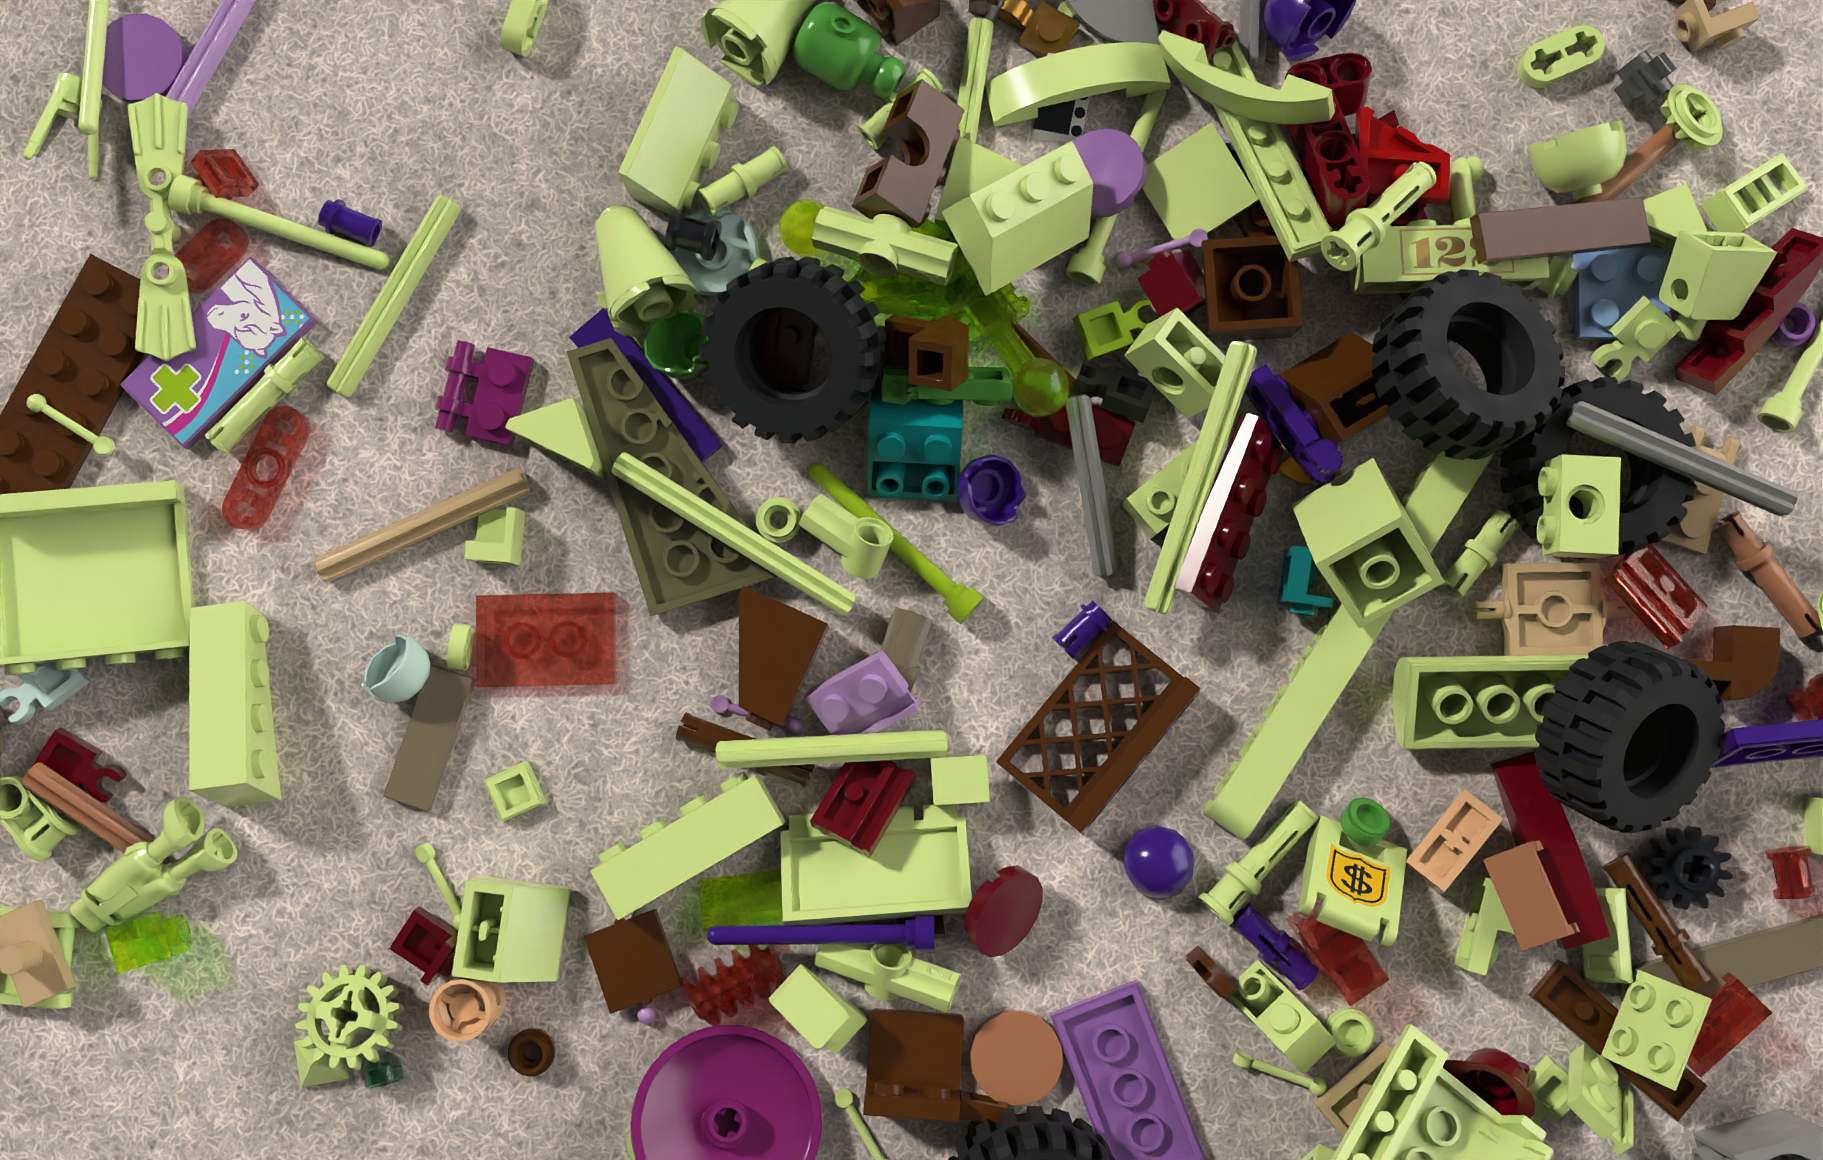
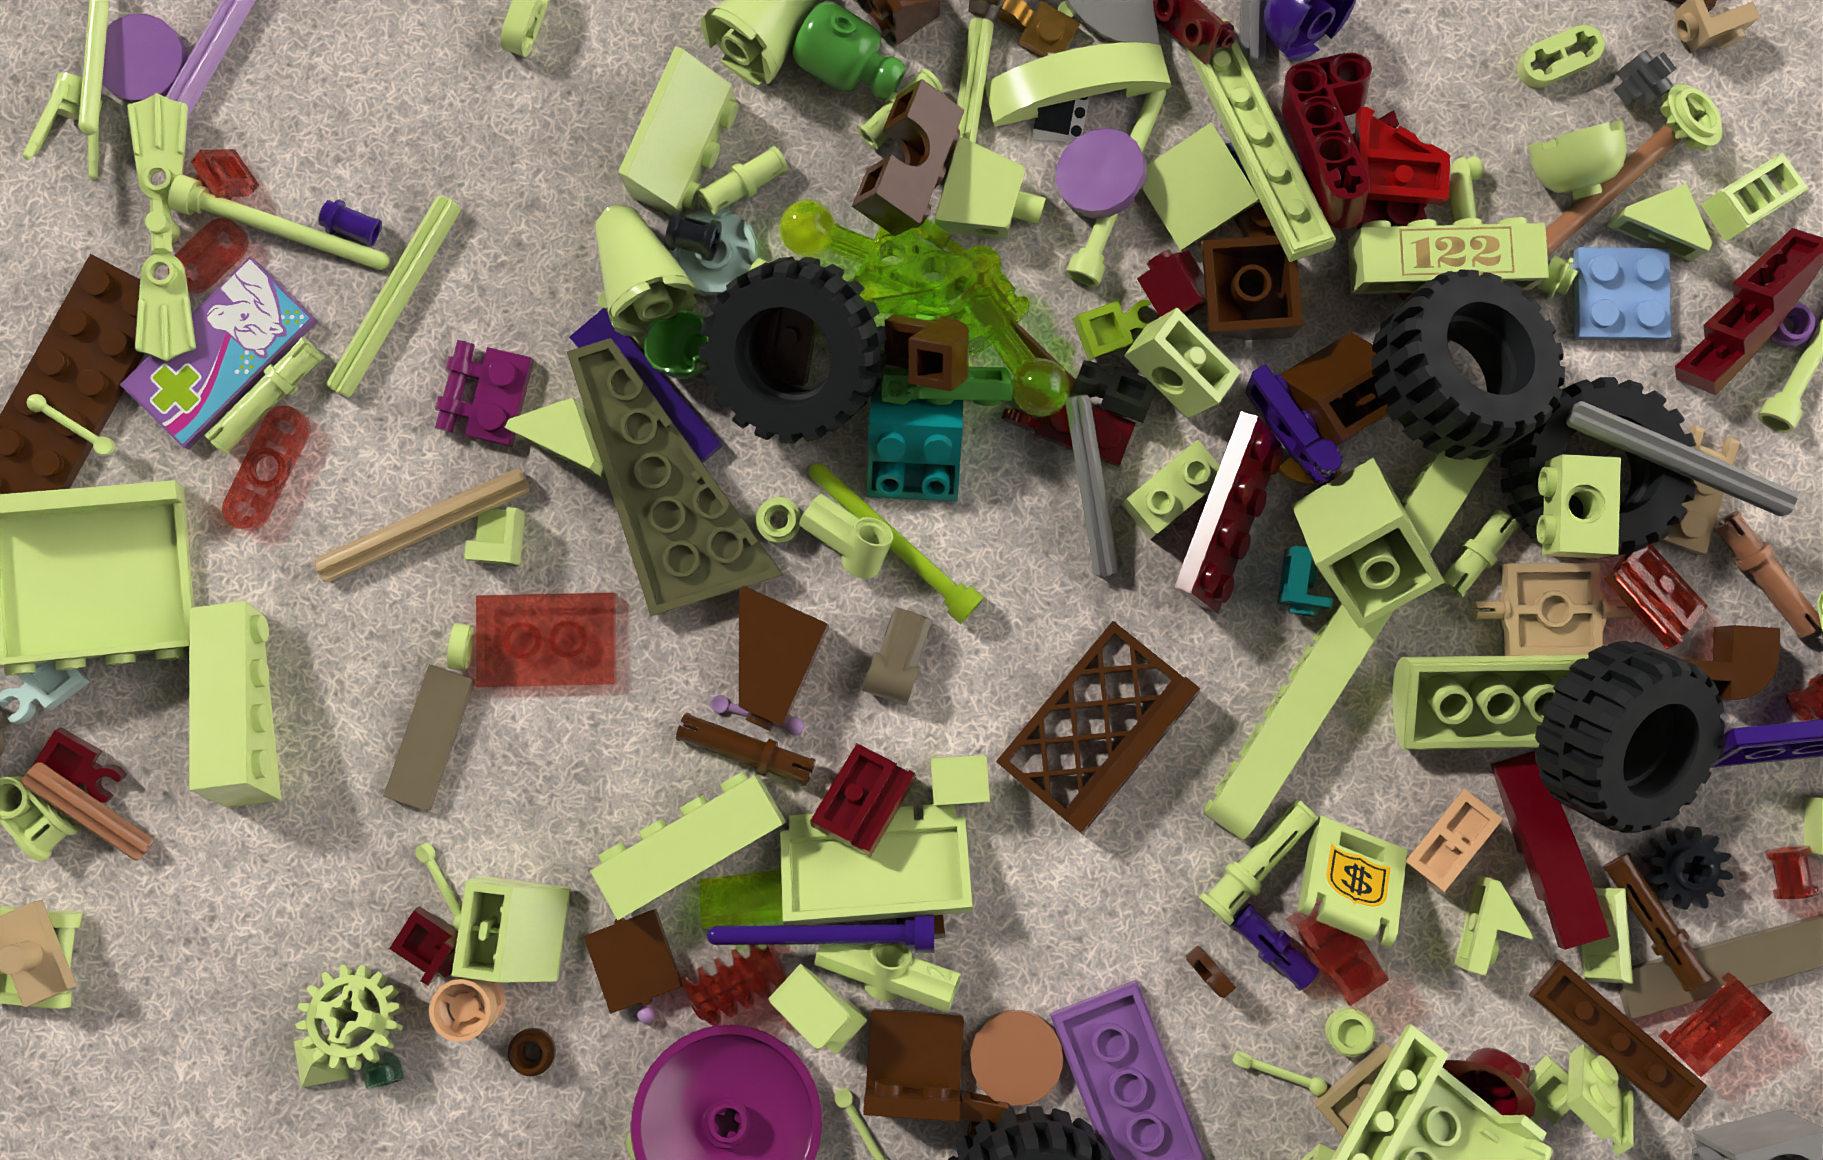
(139, 877): yellowish green piece -> none
(147, 940): clear neon green brick -> none
(397, 670): light aqua hair -> none
(514, 791): yellowish green tile -> none
(733, 534): yellowish green axle -> none
(831, 749): yellowish green axle -> none
(863, 697): lavender plate -> none
(885, 245): yellowish green piece -> none
(990, 490): dark purple hair -> none
(1003, 911): dark red tile -> none
(1024, 217): yellowish green slope -> none
(1085, 626): dark purple pin -> none
(1124, 260): lavender hinge -> none
(1159, 862): dark purple hair -> none
(1200, 474): yellowish green axle -> none
(1281, 1017): yellowish green slope -> none
(1294, 103): yellowish green slope -> none
(1365, 821): bright green tile -> none
(1367, 226): yellowish green pin -> none
(1528, 896): nougat hinge -> none
(1559, 230): tile -> none
(1639, 334): yellowish green plate -> none
(1656, 1028): yellowish green hinge -> none
(1712, 277): yellowish green torso -> none

